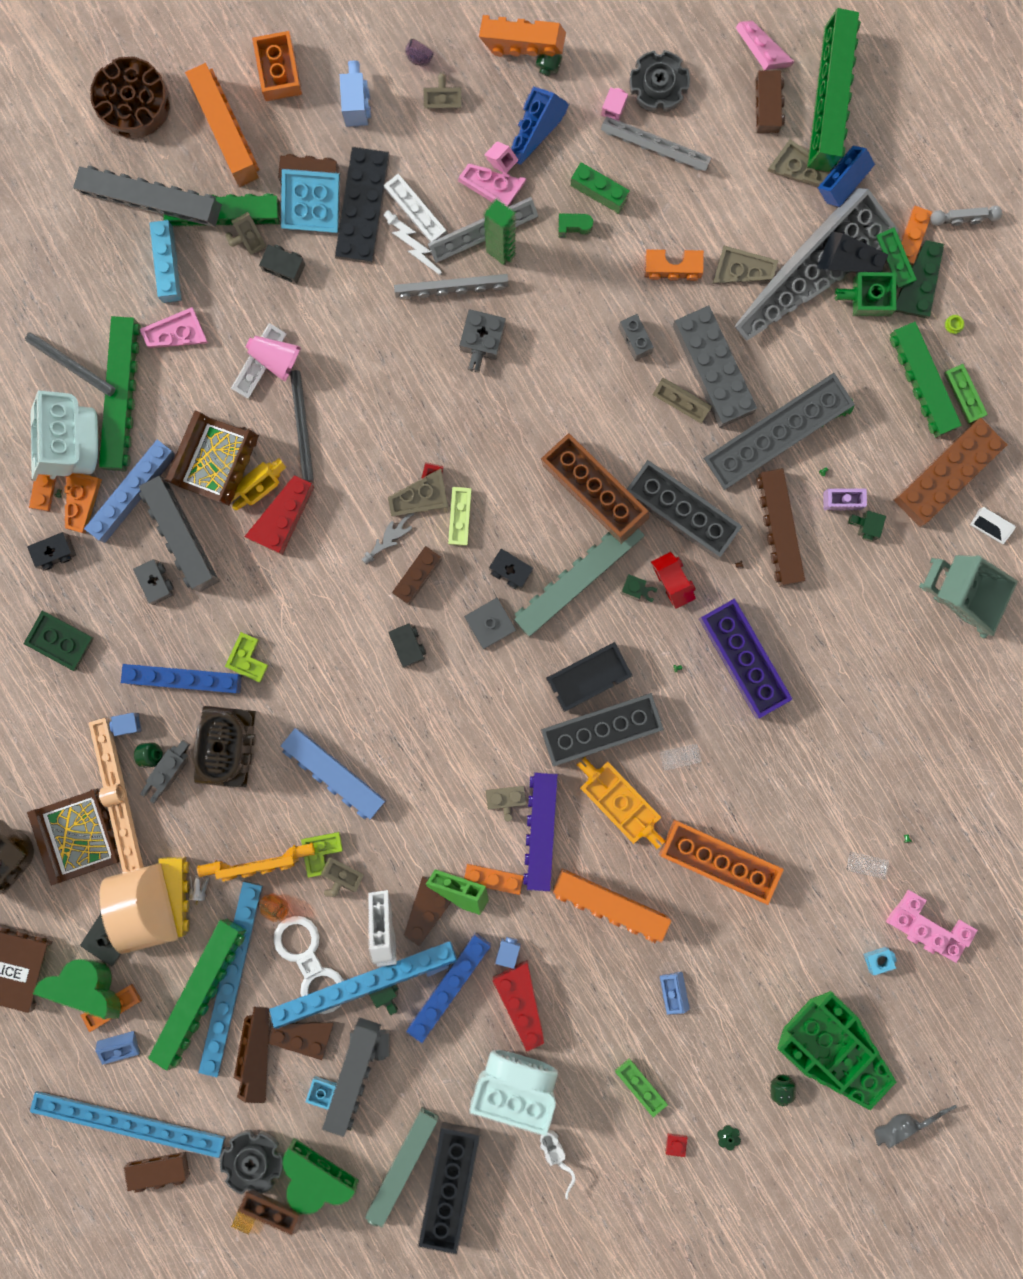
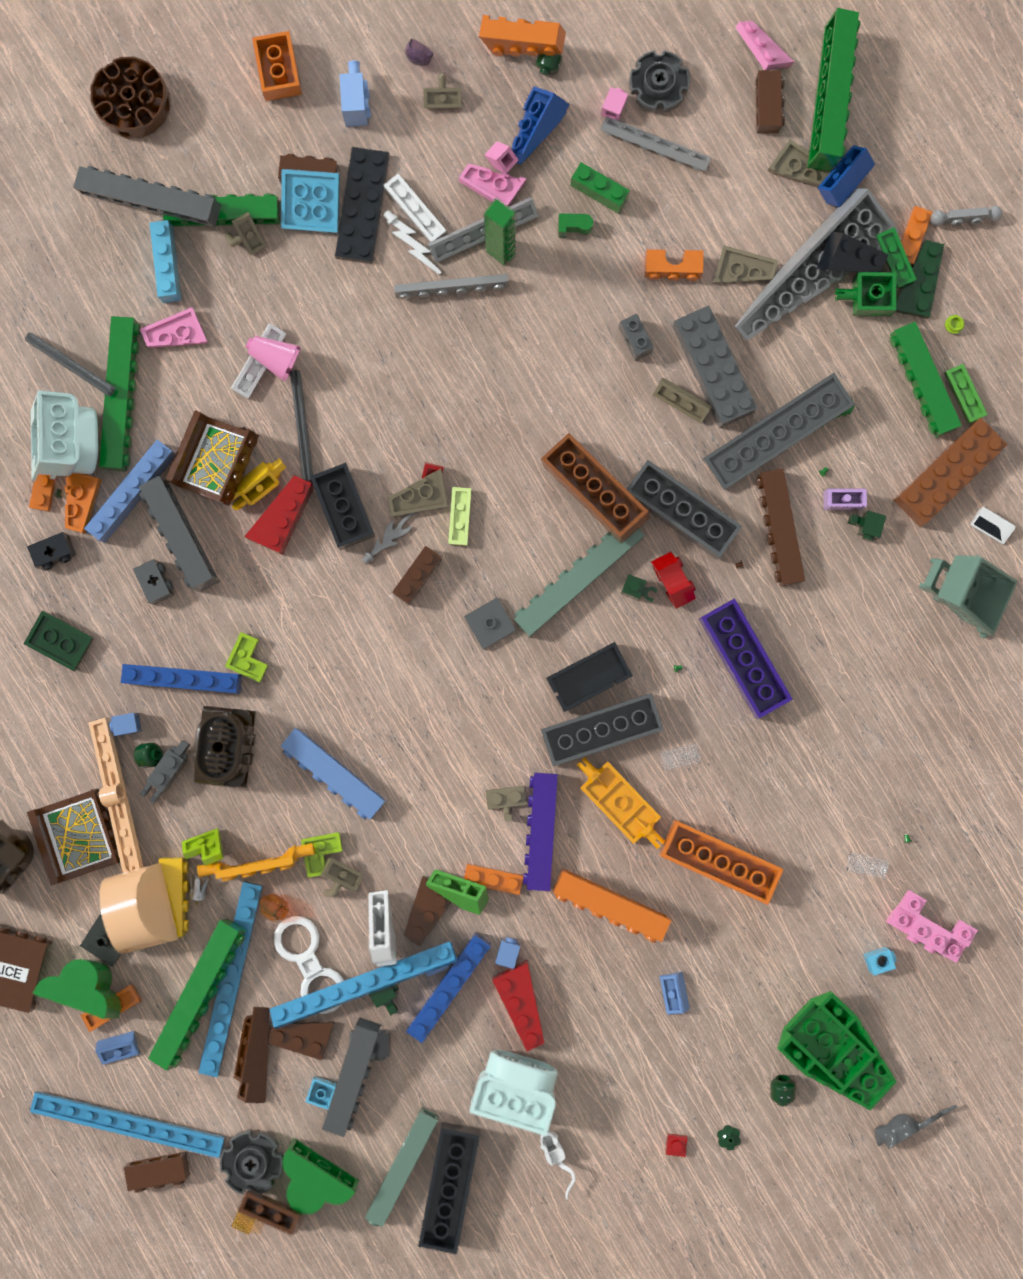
(207, 844): none -> lime plate
(223, 124): orange brick -> none
(282, 264): pearl dark grey brick -> none
(342, 506): none -> black brick
(406, 645): pearl dark grey brick -> none
(485, 346): dark grey brick -> none
(504, 559): black brick -> none
(641, 1087): bright green plate -> none

